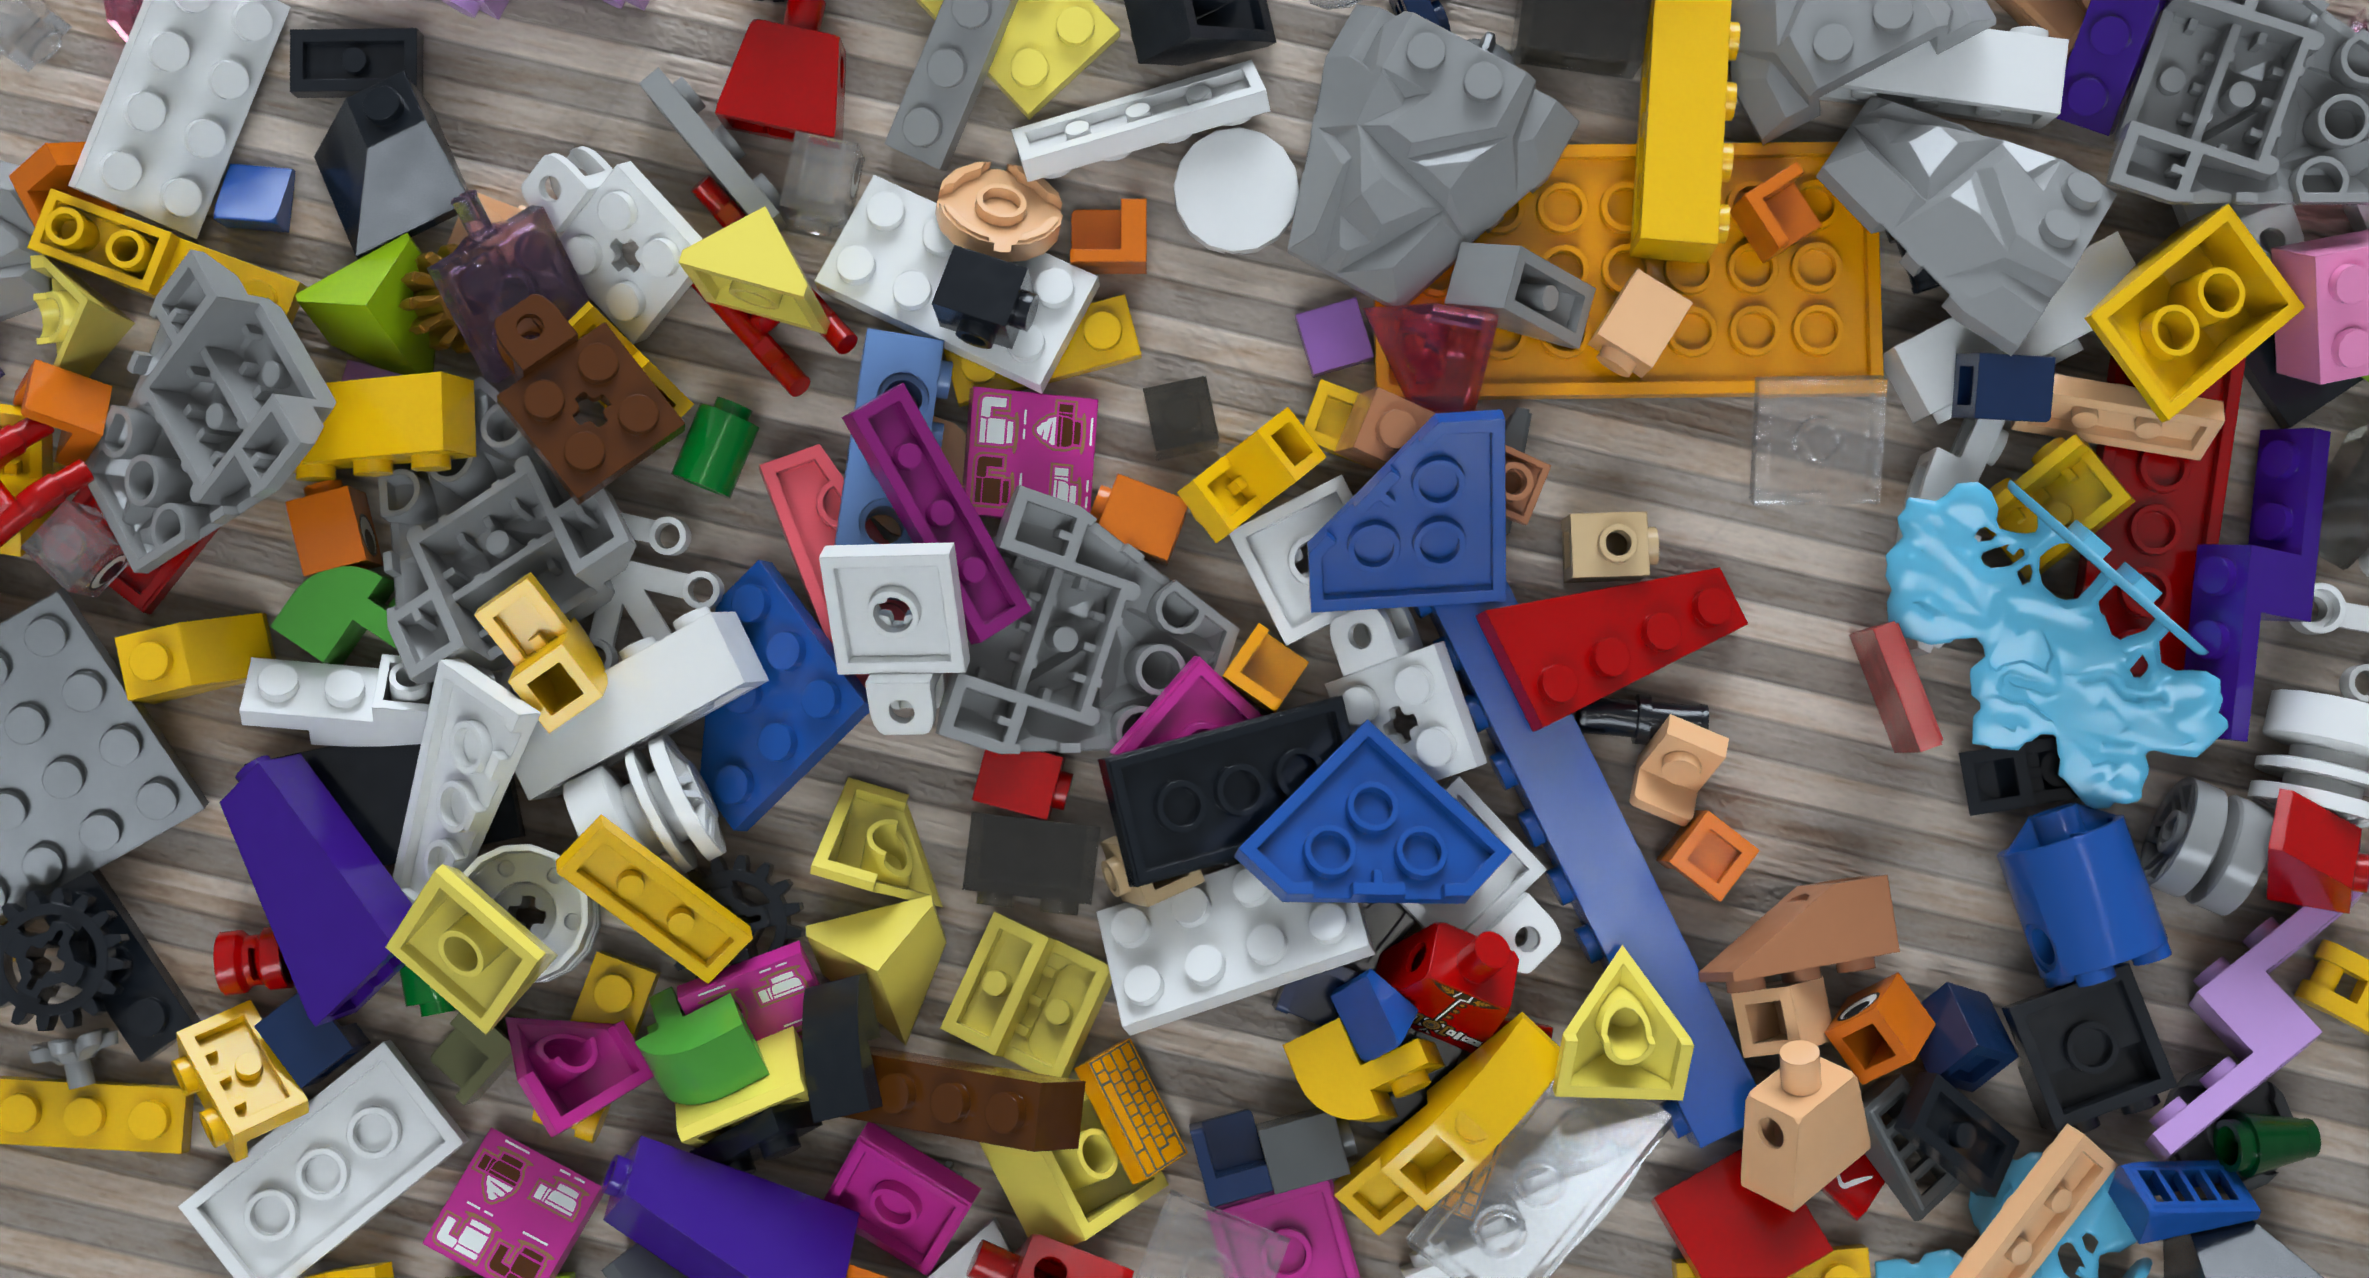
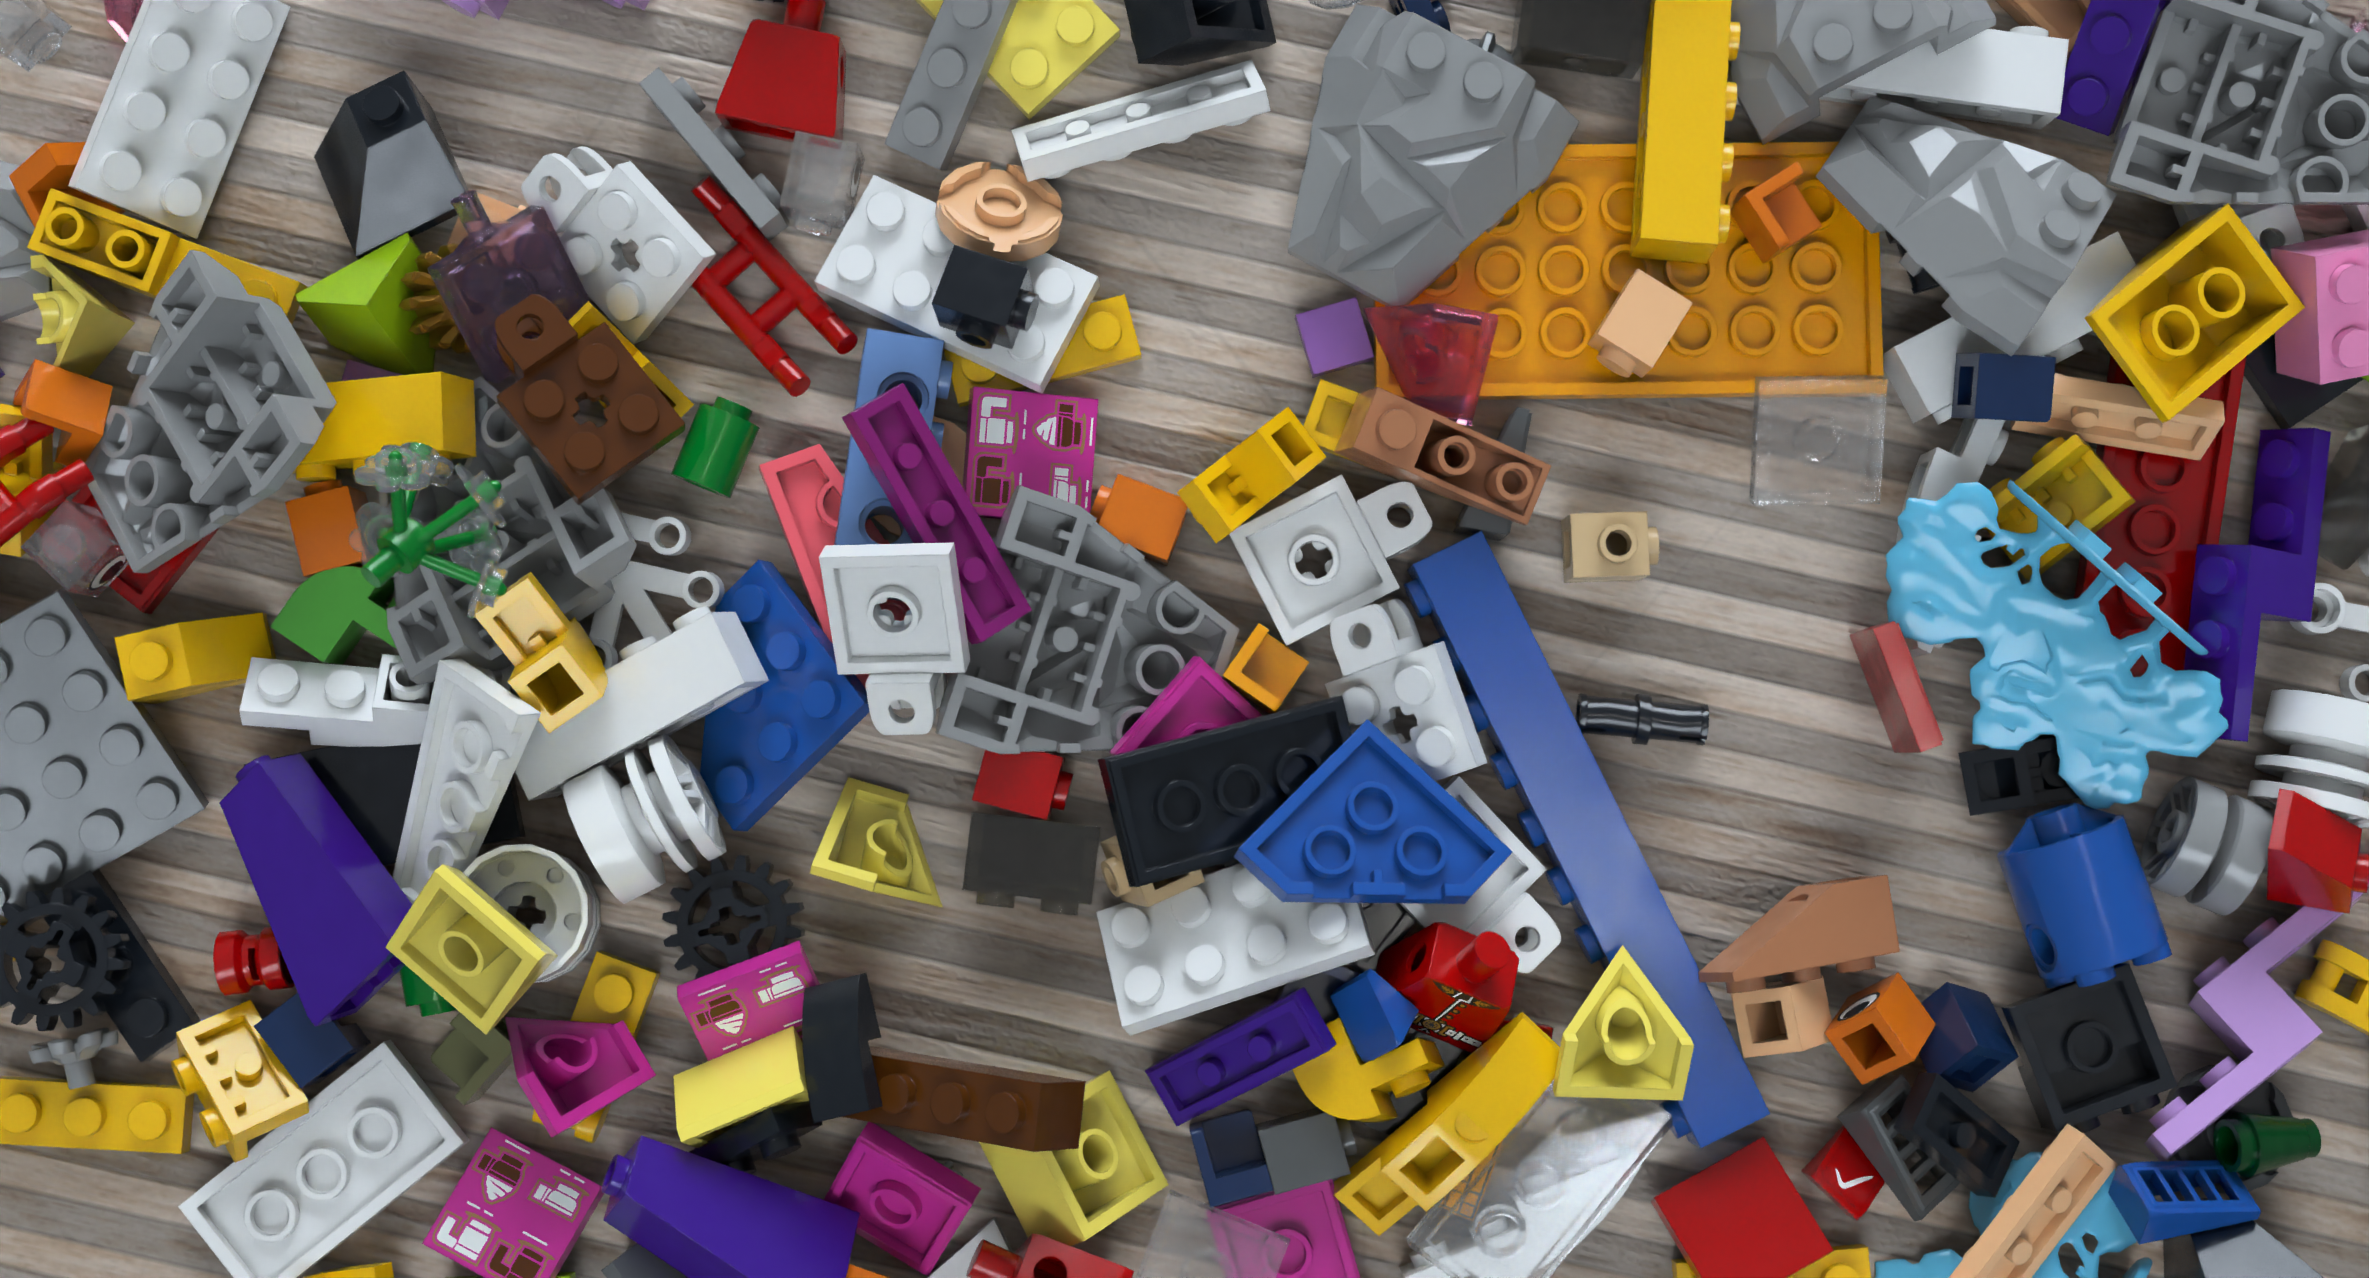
(256, 198): slope -> none
(350, 60): black plate -> none
(402, 543): none -> clear plant
(653, 899): yellow plate -> none
(702, 1052): bright green brick -> none
(754, 273): light yellow slope -> none
(895, 949): light yellow slope -> none
(1028, 998): light yellow slope -> none
(1110, 239): orange panel -> none
(1131, 1111): light orange tile -> none
(1181, 418): clear smoke brick -> none
(1236, 191): white tile -> none
(1241, 1056): none -> dark purple tile
(1422, 525): blue plate -> none
(1523, 291): light grey slope -> none
(1600, 640): red wing -> none
(1675, 769): light nougat bracket -> none
(1708, 854): orange panel -> none
(1801, 1127): light nougat torso -> none

